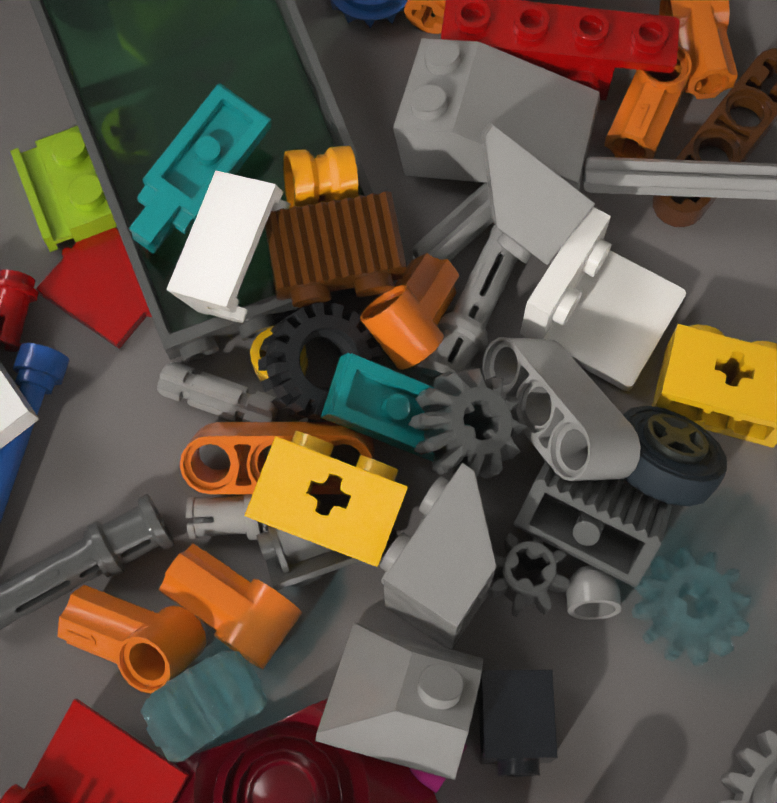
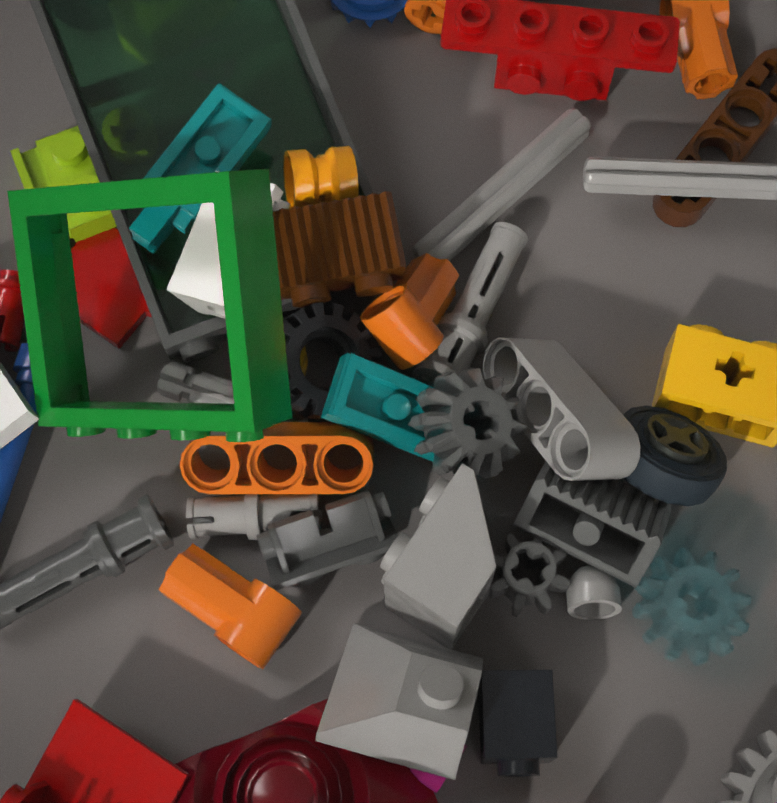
(141, 642): orange piece -> none
(203, 705): clear light blue gear -> none
(249, 296): none -> green window
(285, 500): yellow brick -> none
(468, 84): light grey slope -> none
(529, 199): light grey slope -> none
(601, 305): white bracket -> none
(648, 110): orange piece -> none

